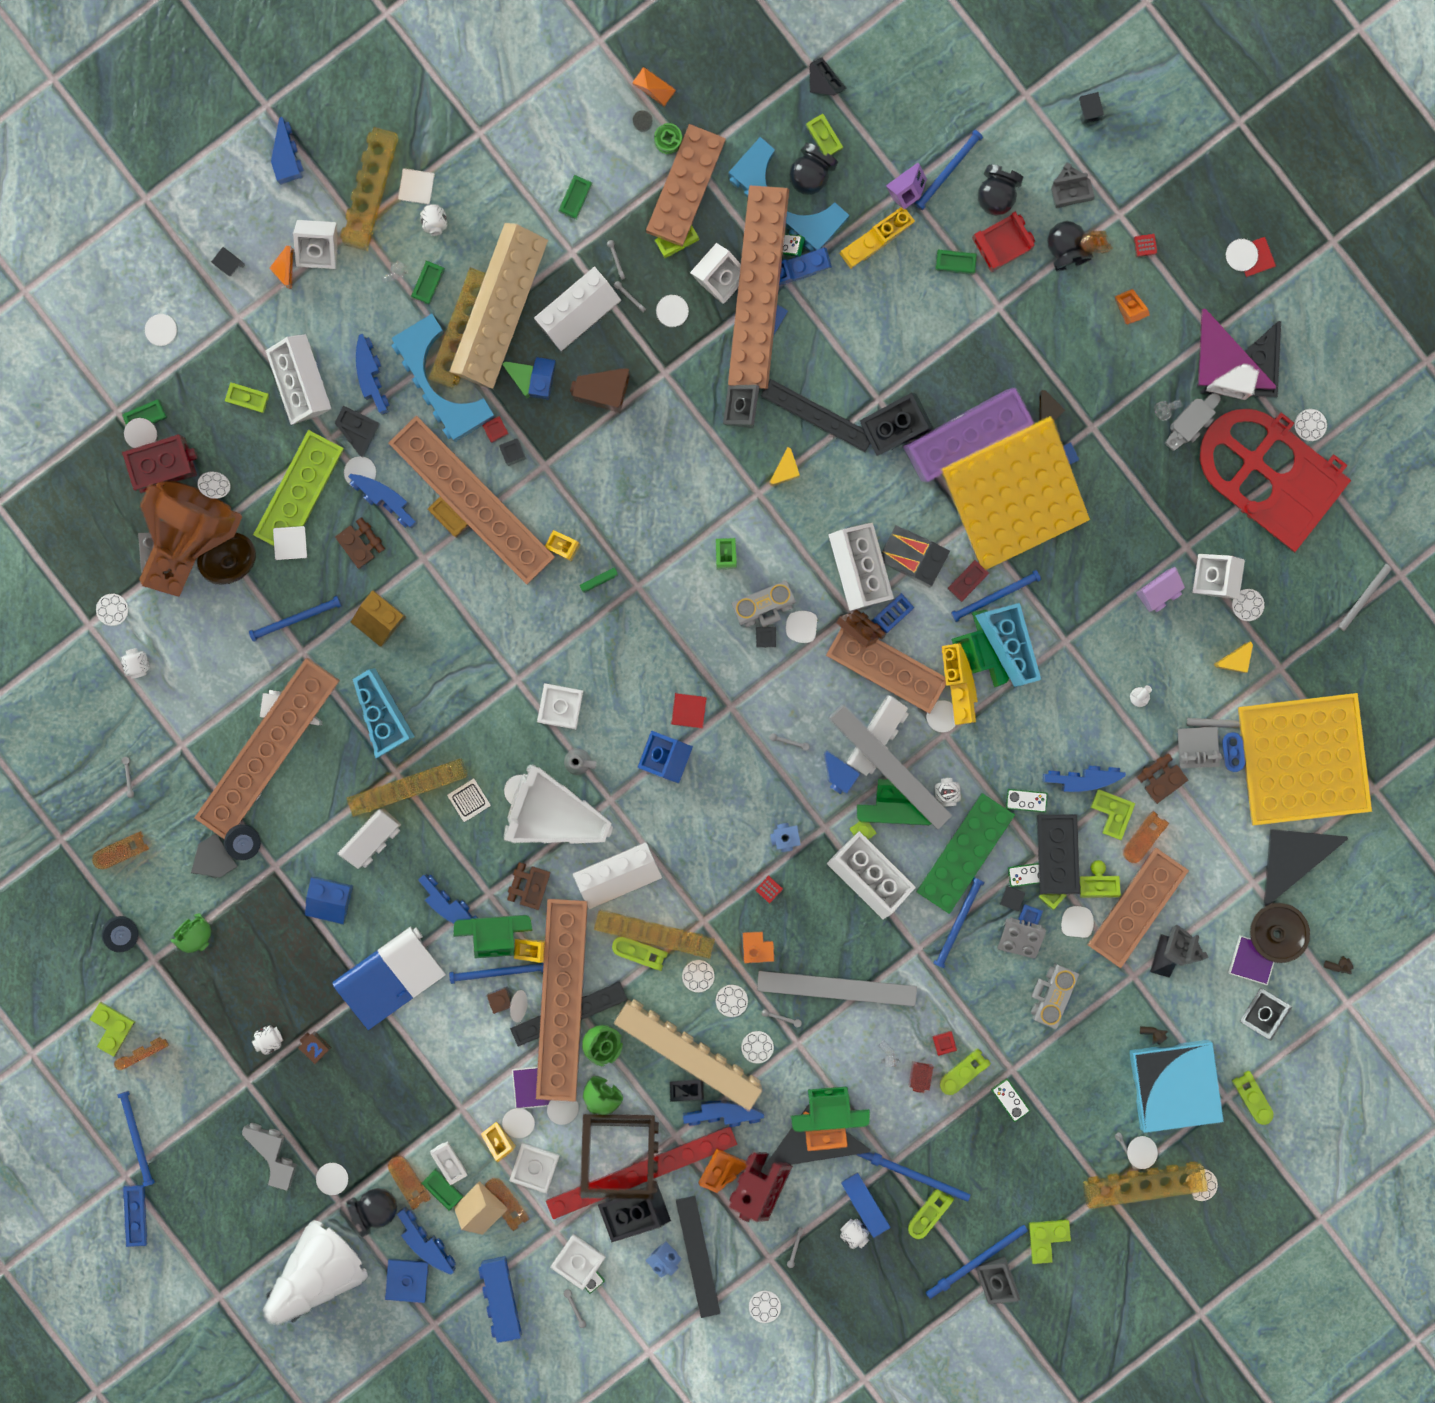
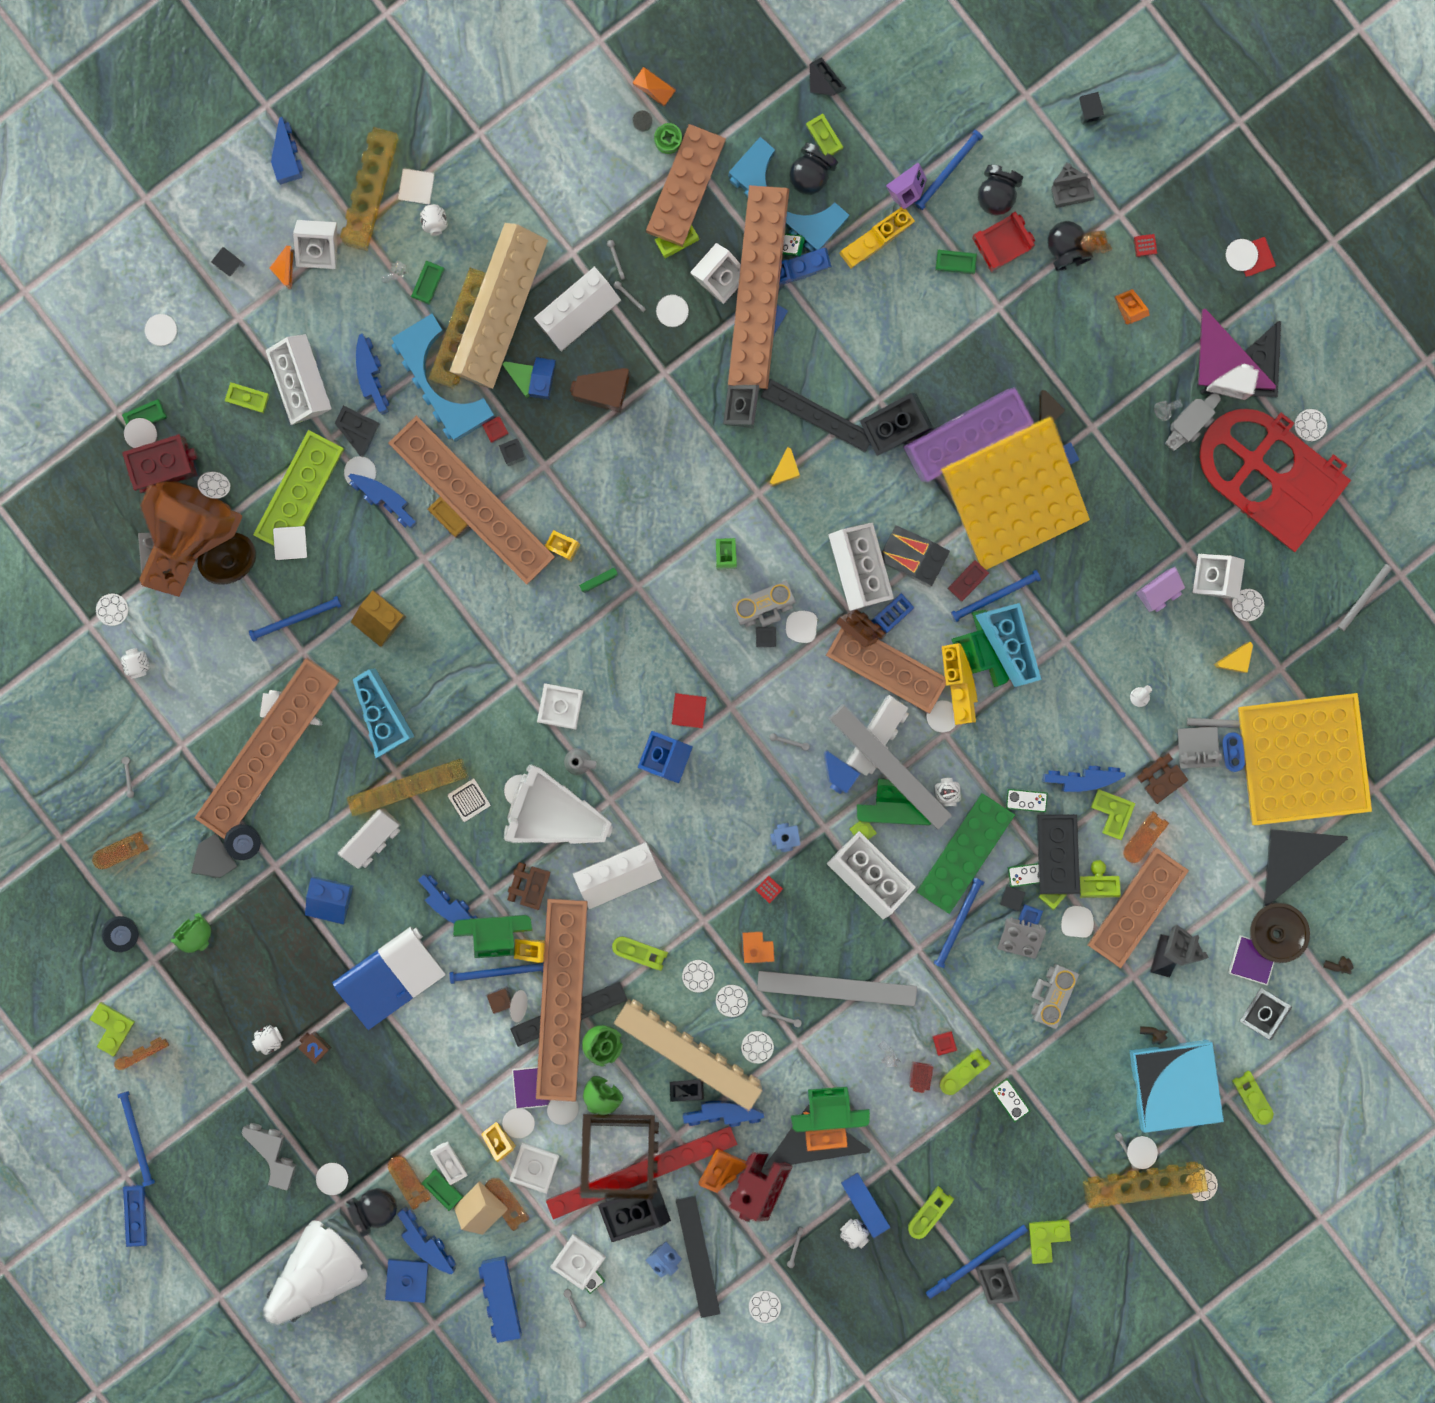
(354, 545): reddish brown plate -> none
(575, 197): green tile -> none
(654, 933): clear yellow brick -> none
(876, 1159): blue bar -> none

